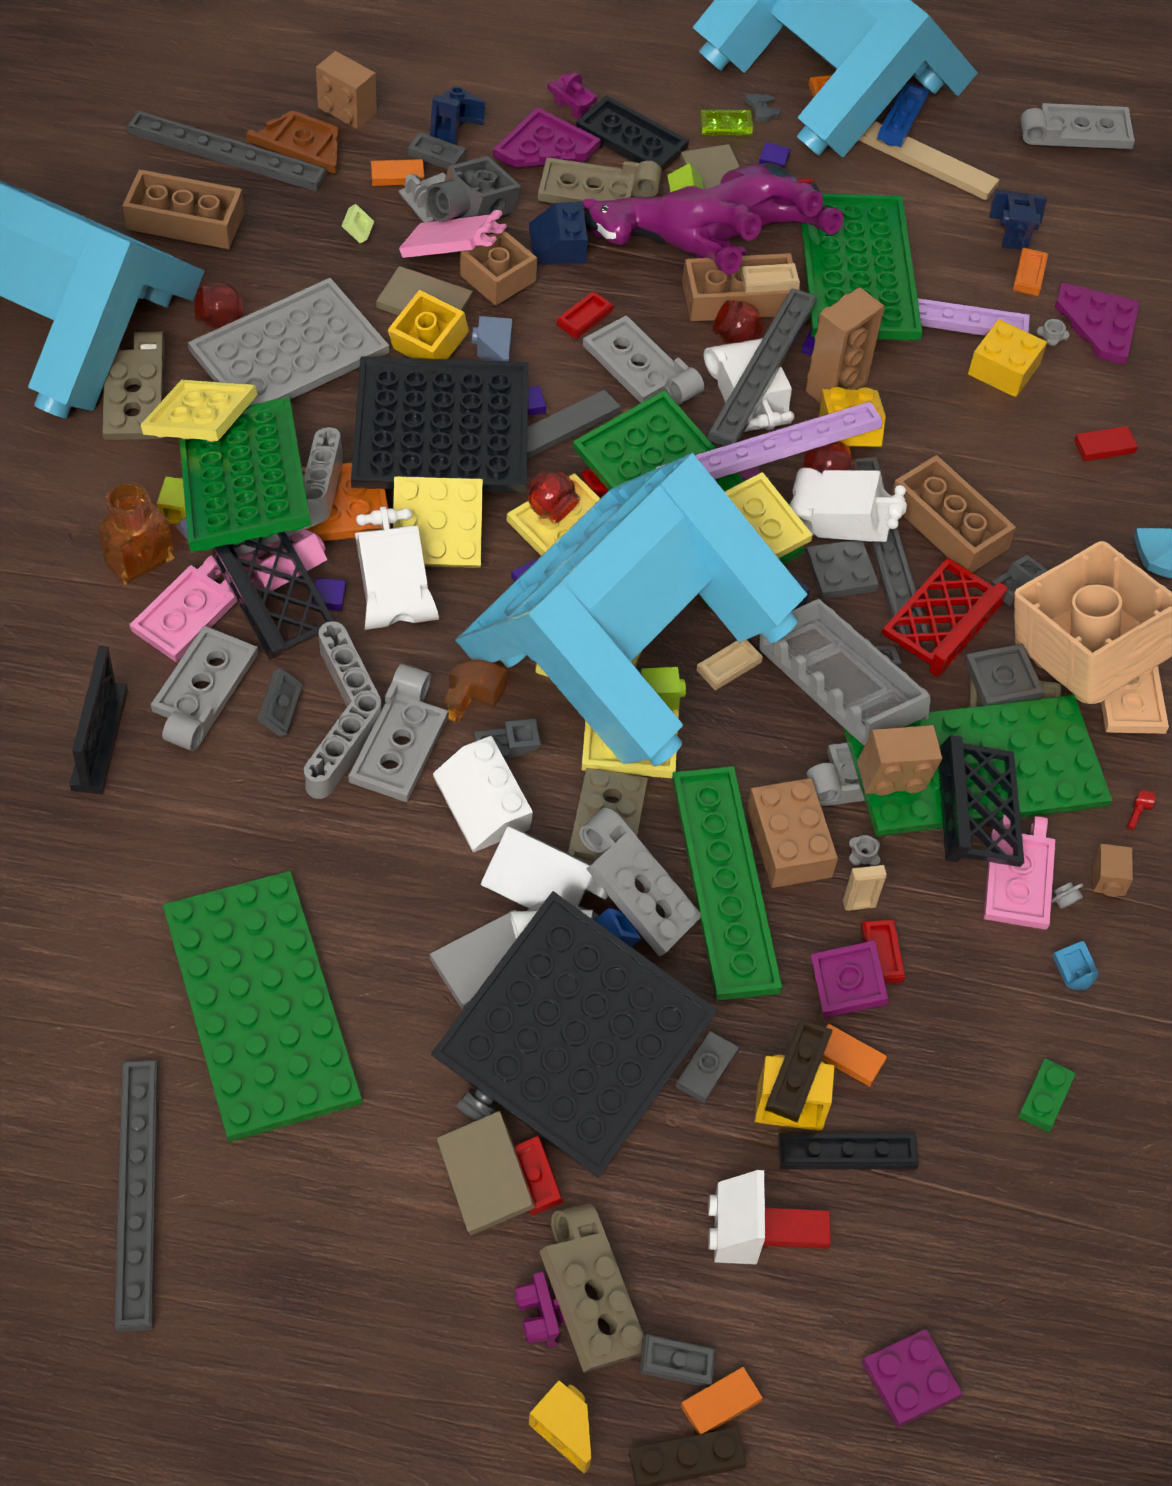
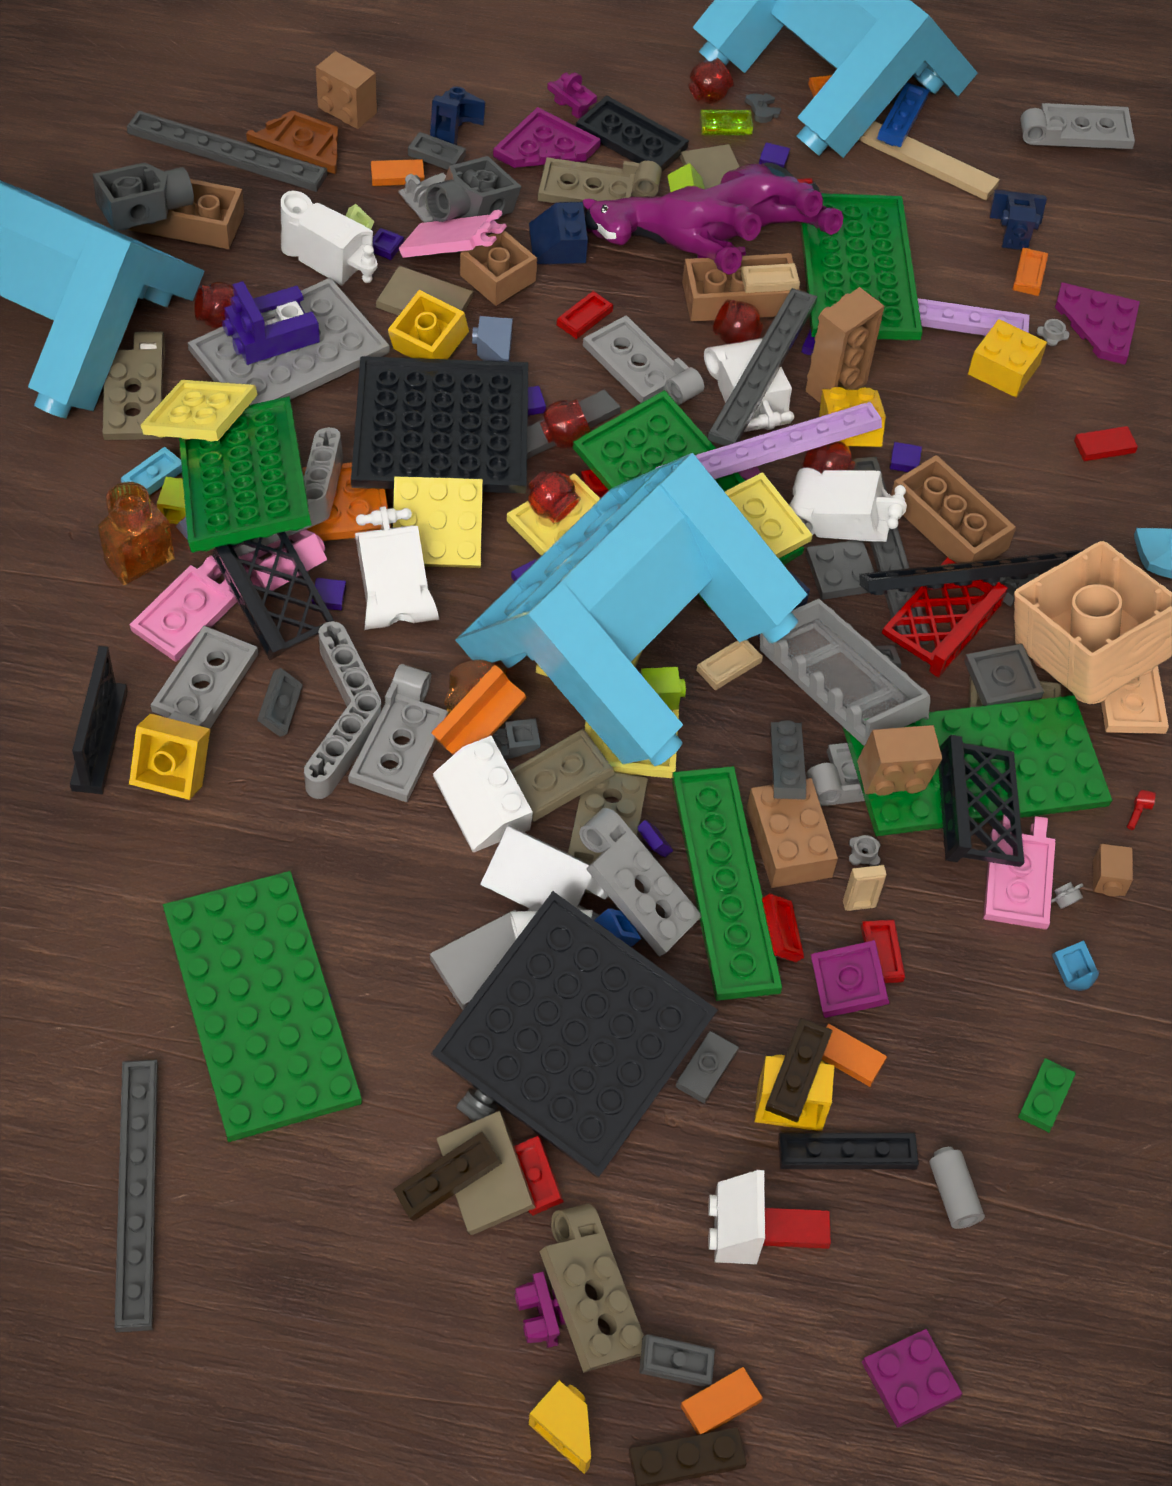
(141, 194): none -> dark grey brick
(154, 470): none -> medium azure plate
(169, 756): none -> yellow brick
(268, 323): none -> dark purple brick
(325, 239): none -> white piece
(386, 243): none -> dark purple tile
(447, 1176): none -> dark brown plate
(480, 711): none -> orange panel
(561, 773): none -> dark tan tile
(564, 423): none -> clear red piece
(654, 838): none -> dark purple tile
(710, 81): none -> clear red piece
(782, 928): none -> red tile
(788, 760): none -> dark grey plate
(905, 457): none -> dark purple tile
(956, 1188): none -> light grey brick
(962, 573): none -> black plate

